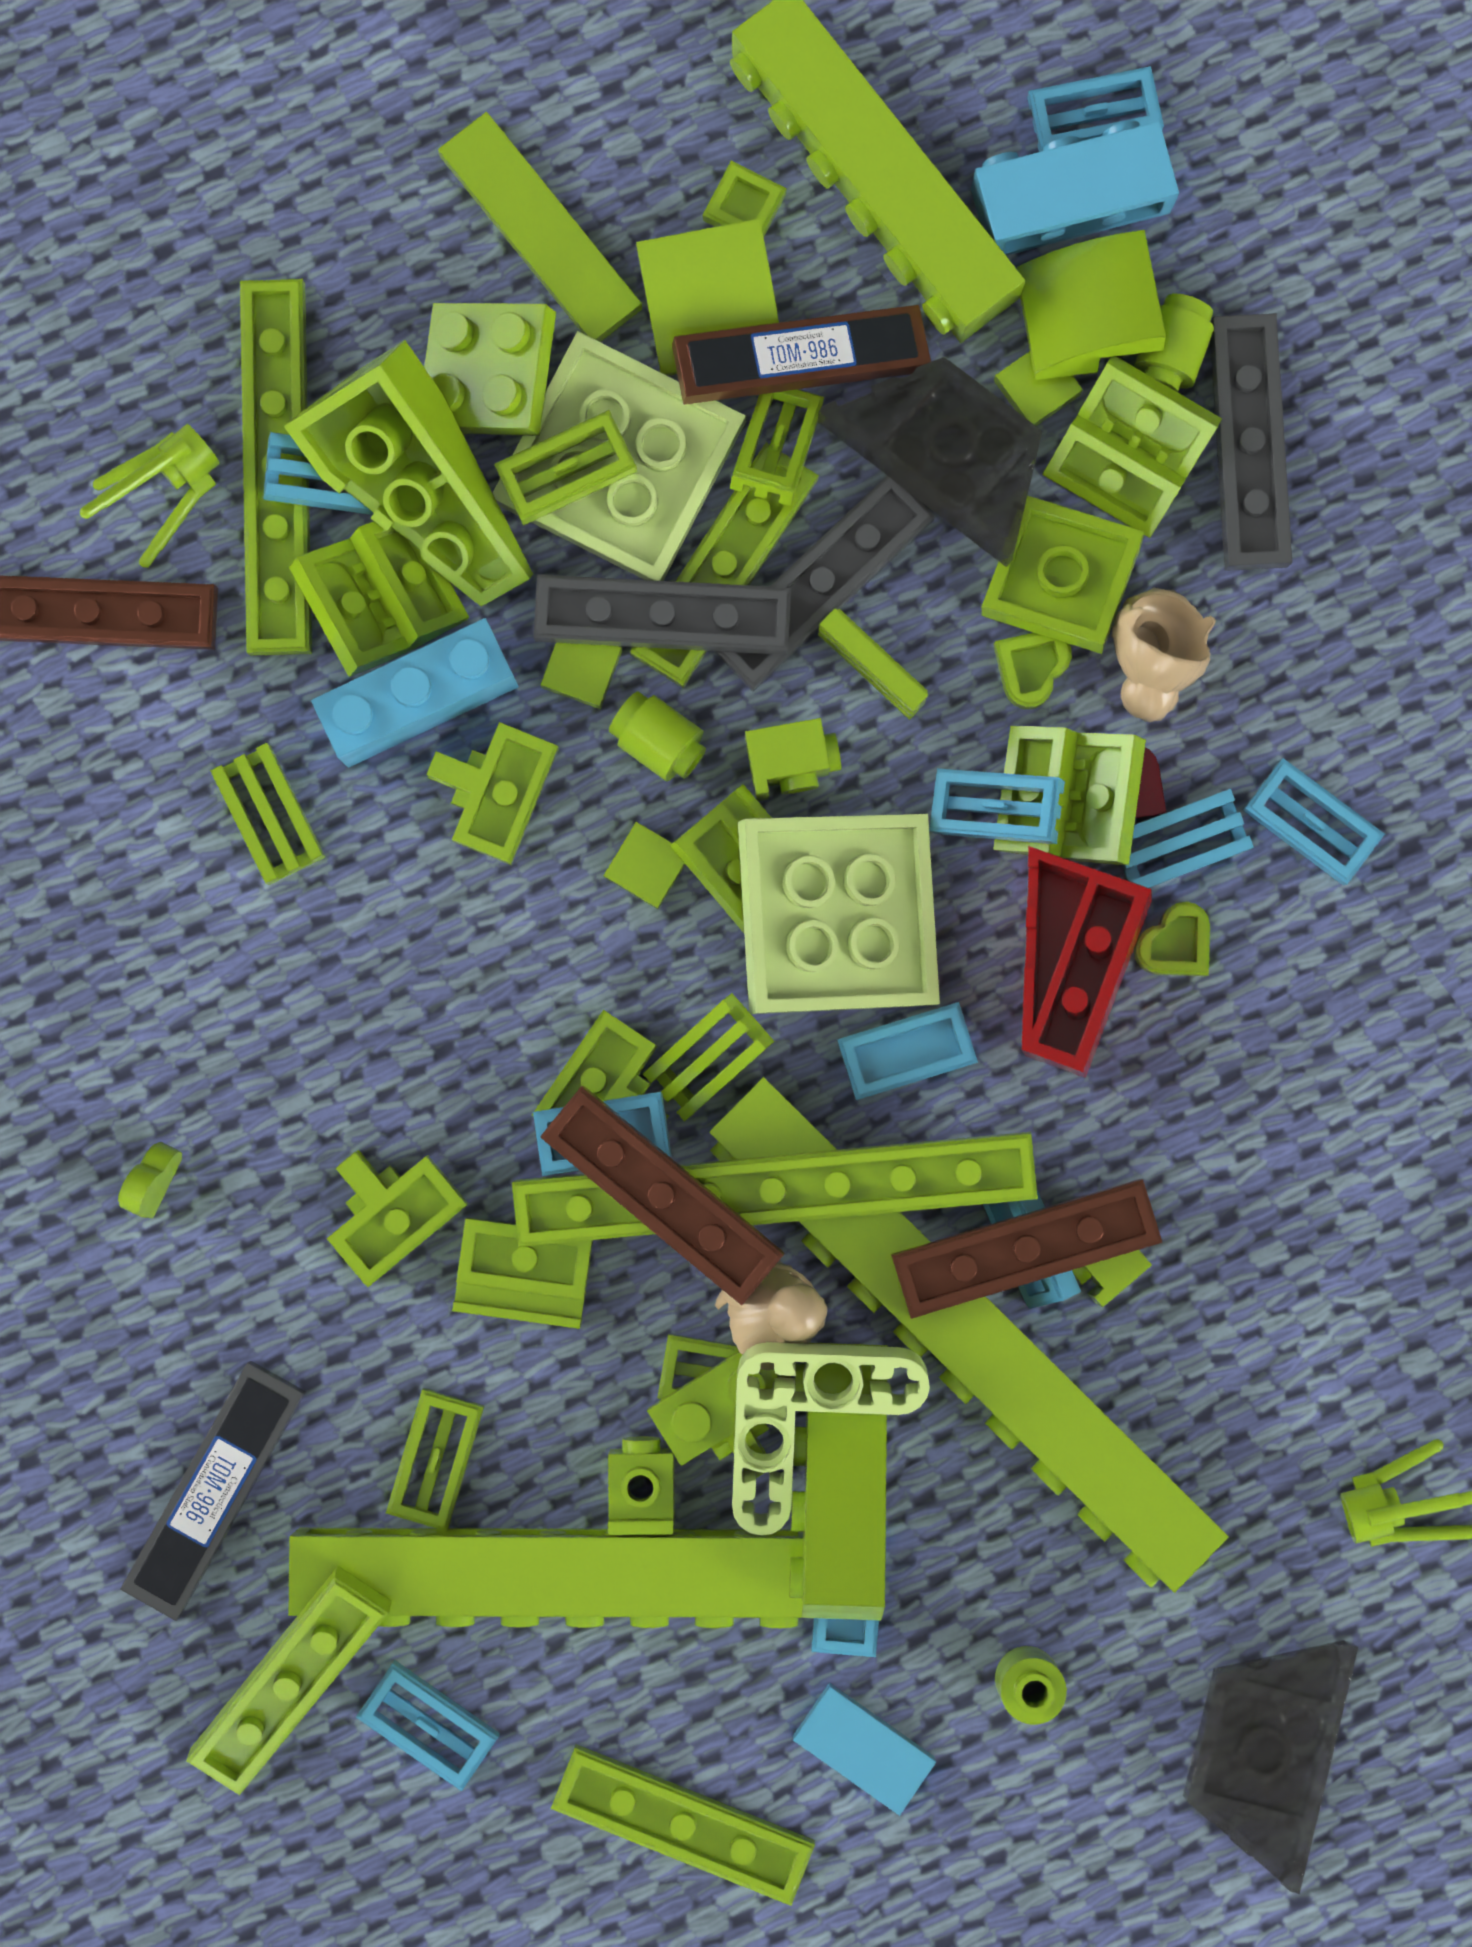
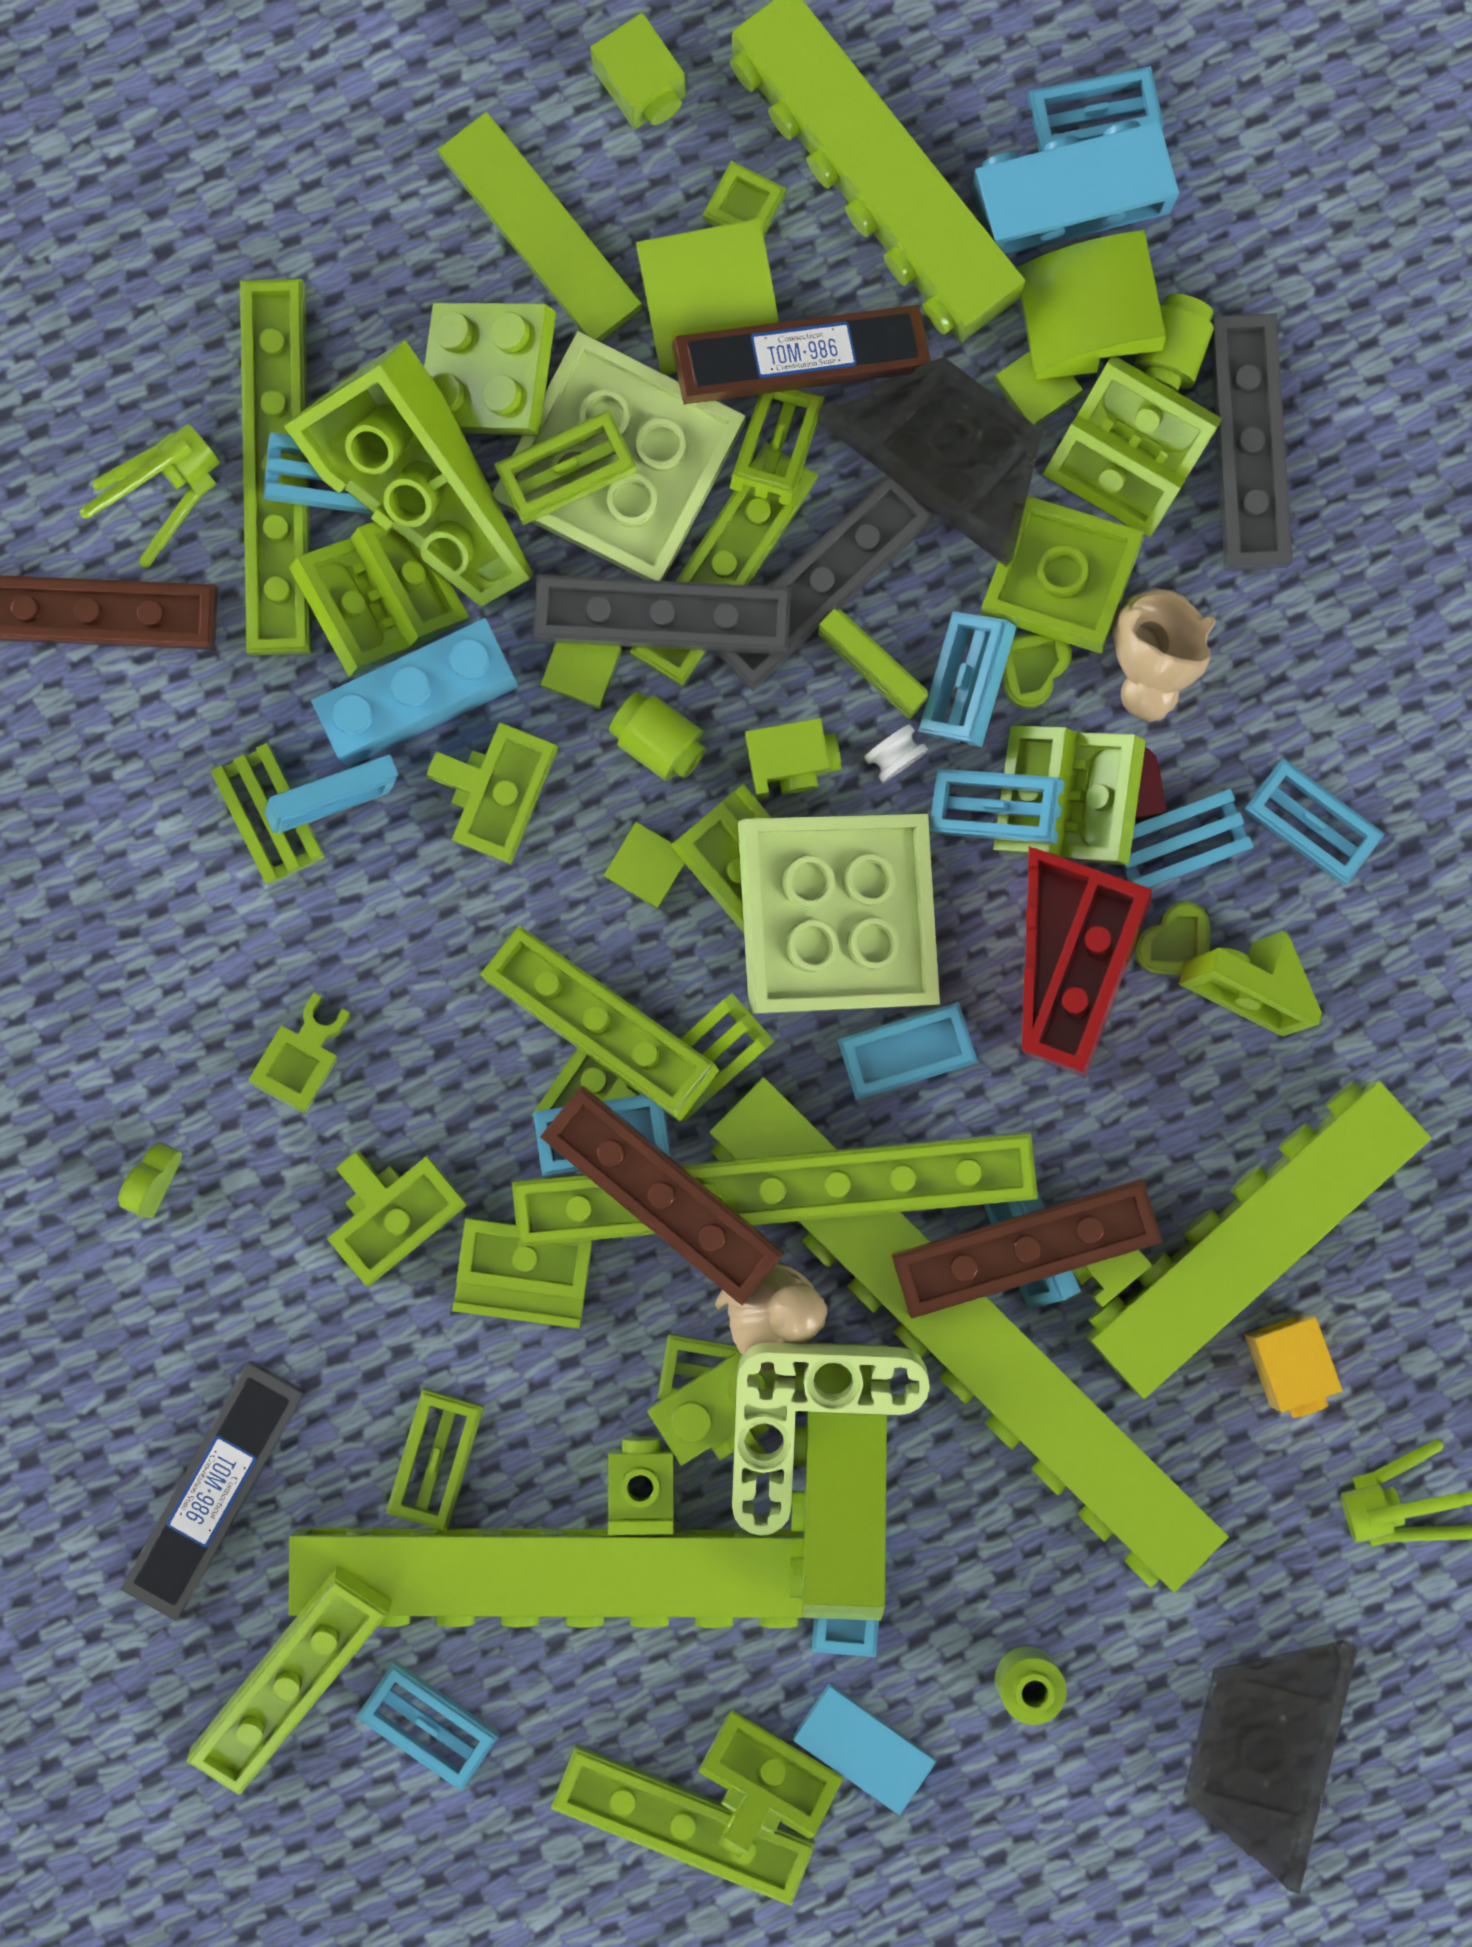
(297, 1063): none -> lime plate
(331, 794): none -> medium azure tile
(600, 1023): none -> lime tile
(639, 72): none -> lime brick
(766, 1783): none -> lime hinge
(896, 753): none -> white bush
(976, 681): none -> medium azure tile
(1257, 1236): none -> lime brick
(1260, 986): none -> lime slope
(1294, 1365): none -> yellow brick

